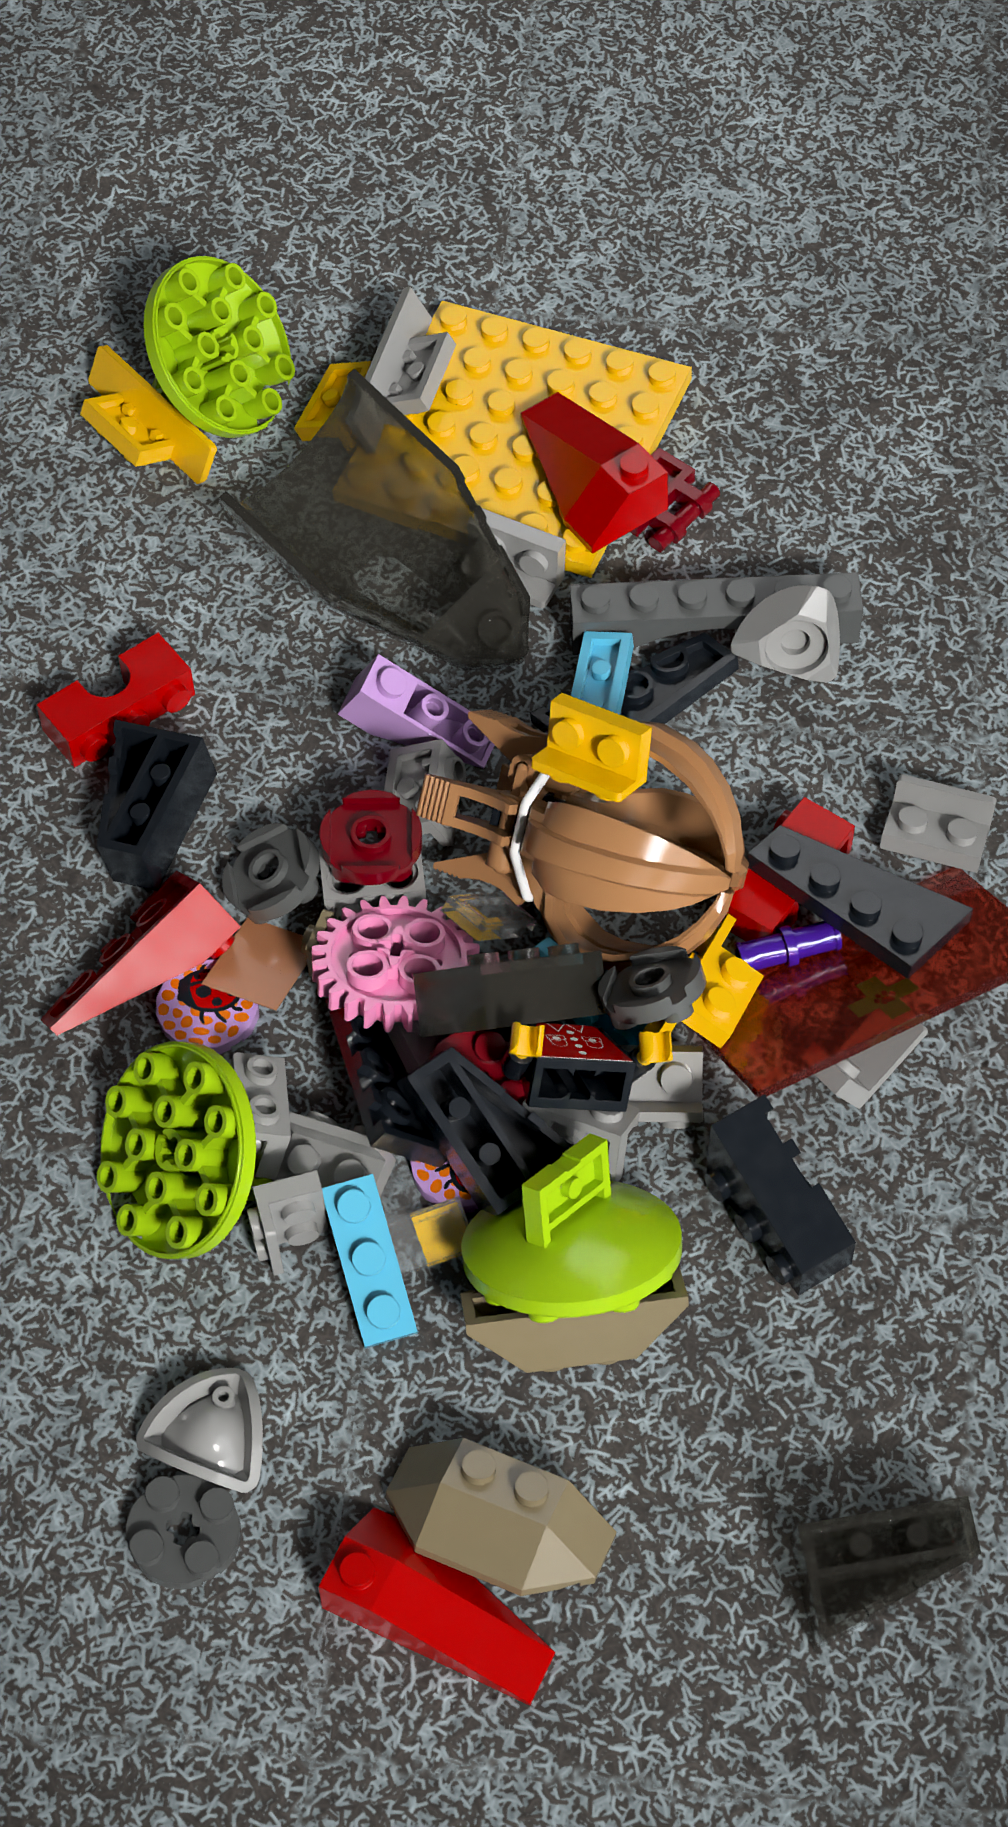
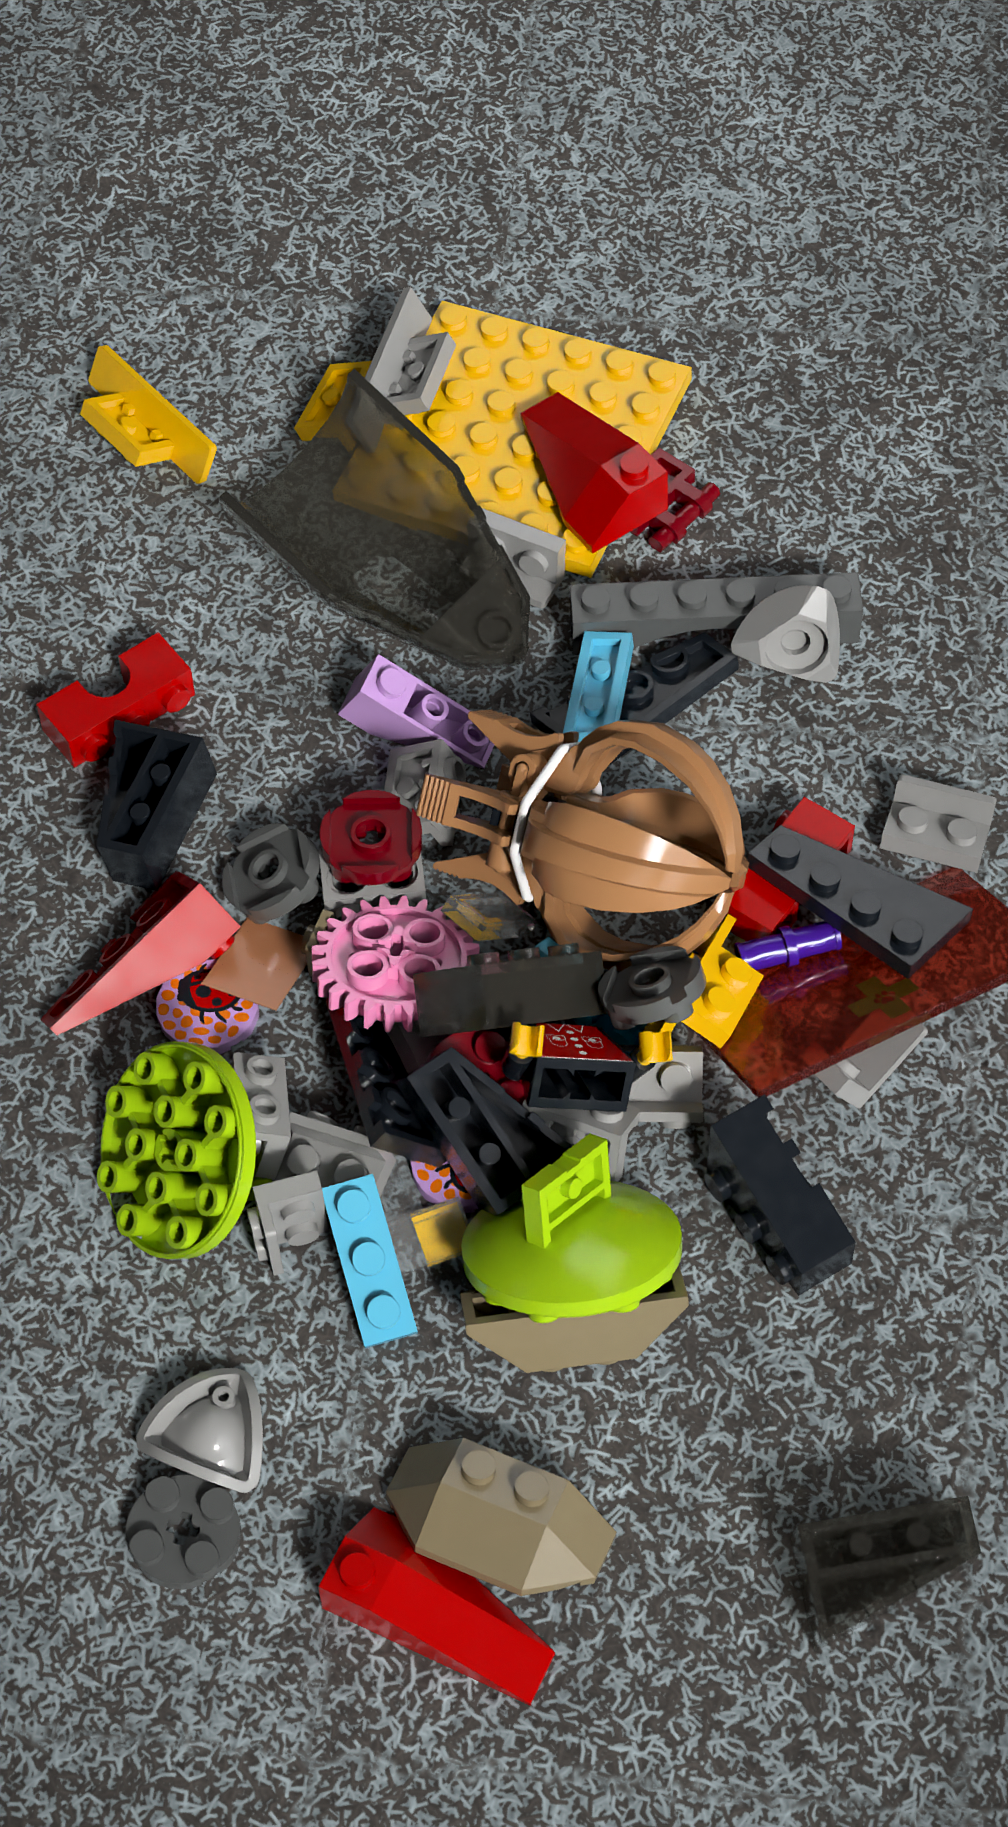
(216, 346): lime bracket -> none
(594, 749): yellow bracket -> none

